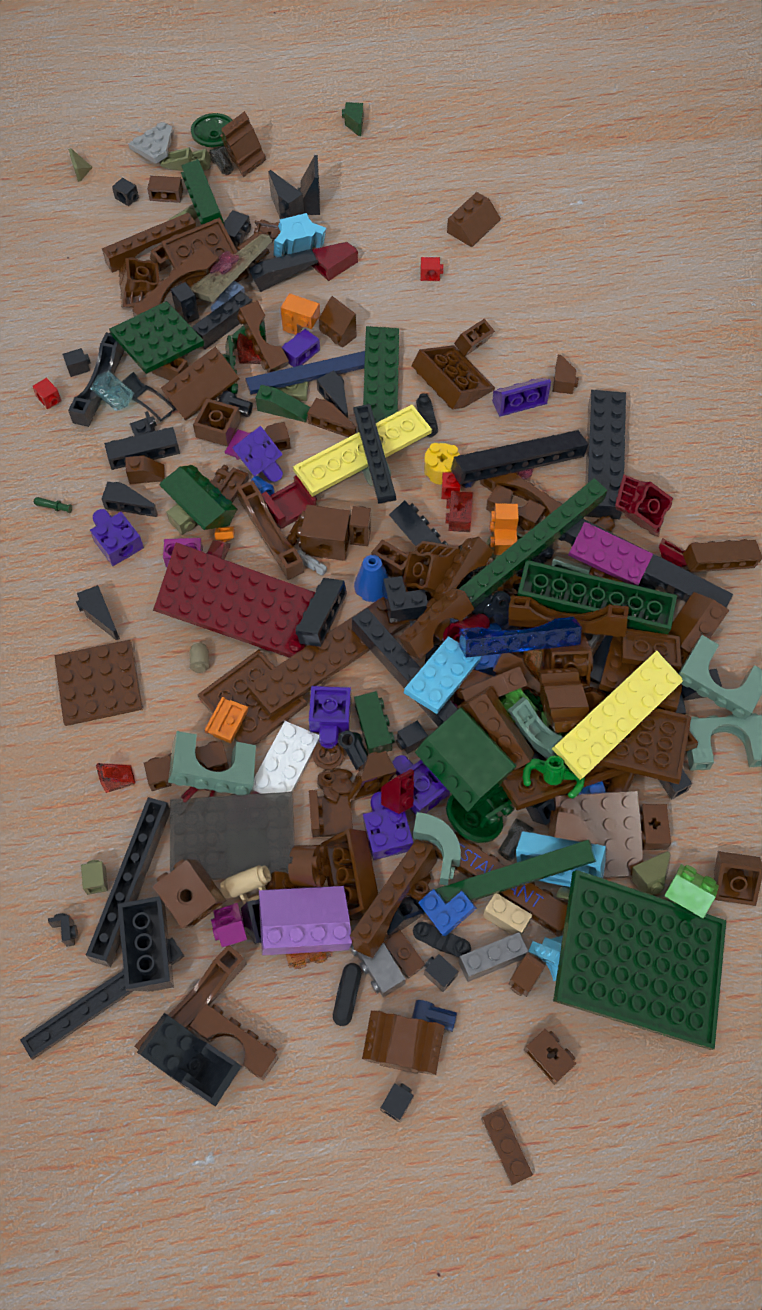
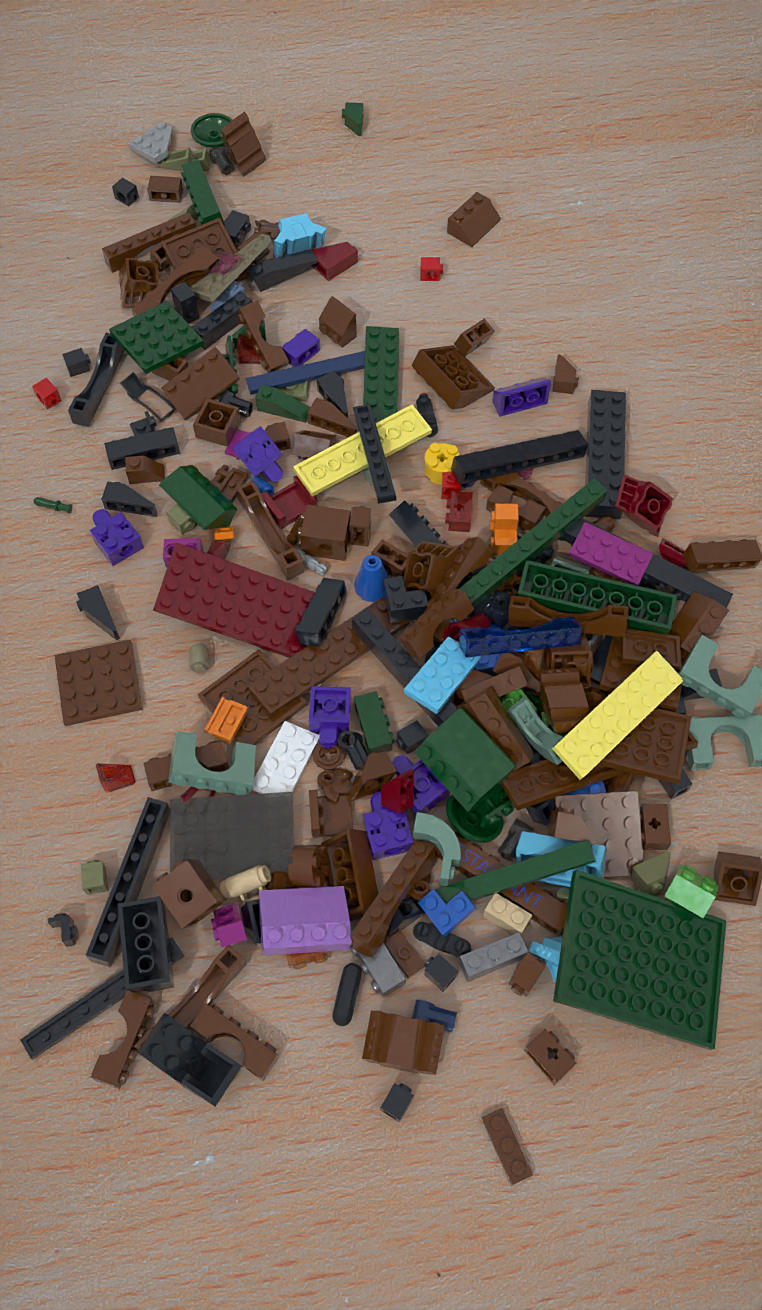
(80, 166): olive slope -> none
(112, 390): clear light blue brick -> none
(113, 1067): none -> reddish brown arch
(285, 197): black slope -> none
(298, 313): orange brick -> none
(310, 443): none -> reddish brown slope
(311, 188): black slope -> none
(554, 773): green piece -> none

